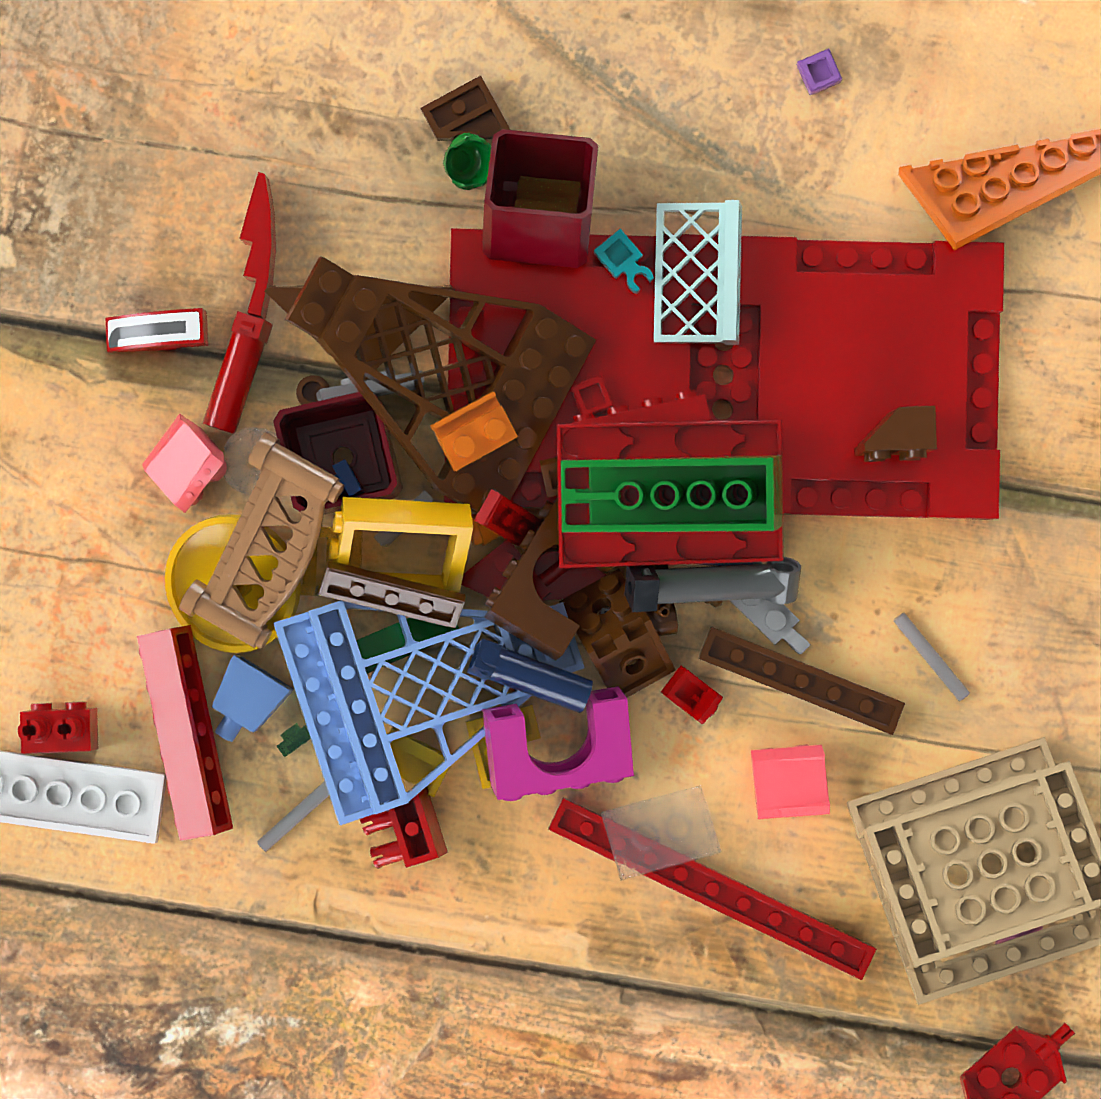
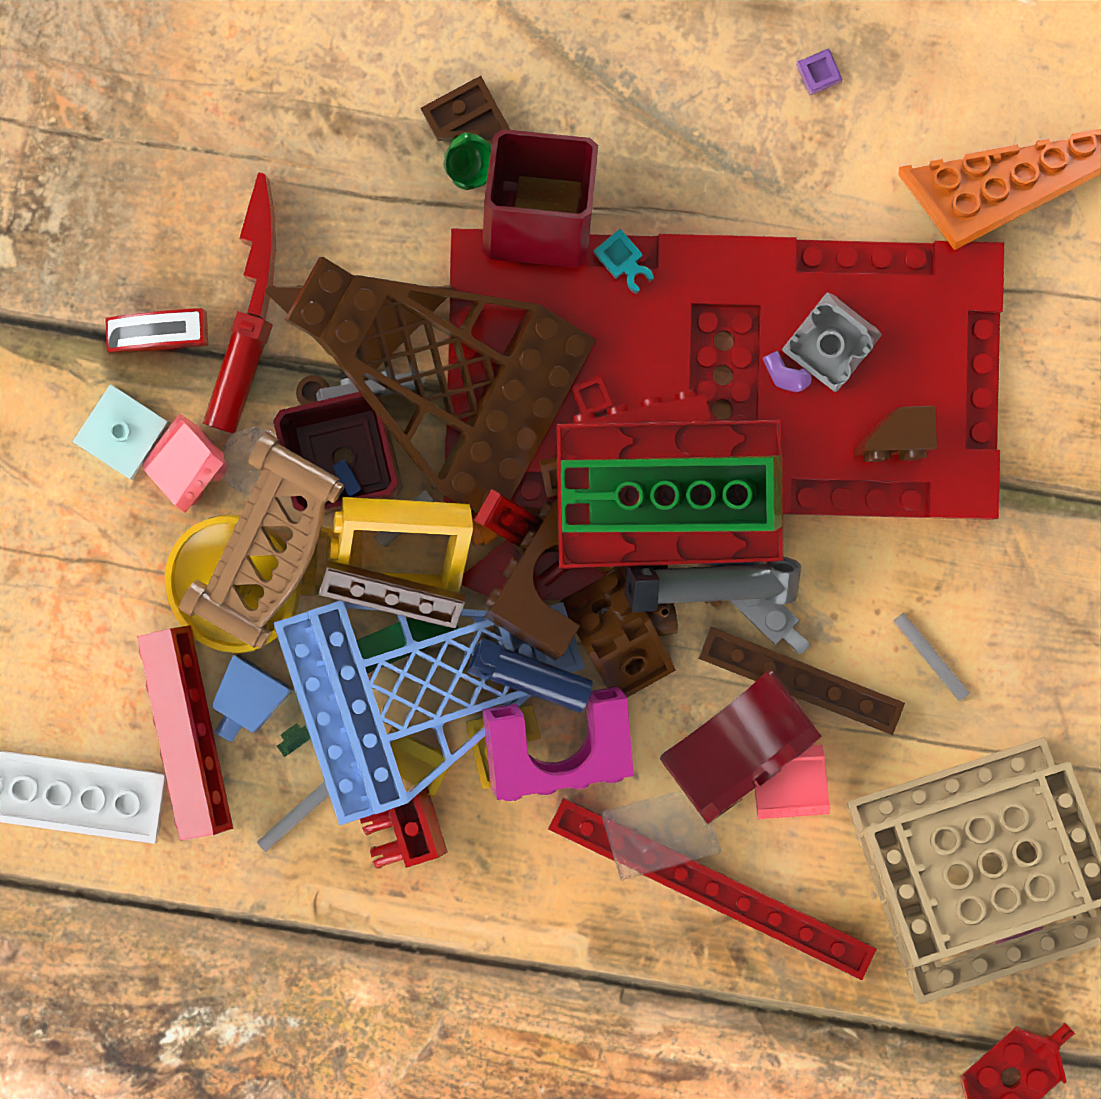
(58, 729): red brick -> none
(121, 432): none -> light aqua plate
(473, 431): orange plate -> none
(692, 695): red bracket -> none
(728, 272): light aqua fence -> none
(740, 746): none -> dark red panel
(786, 377): none -> medium lavender arm
(832, 341): none -> light grey slope

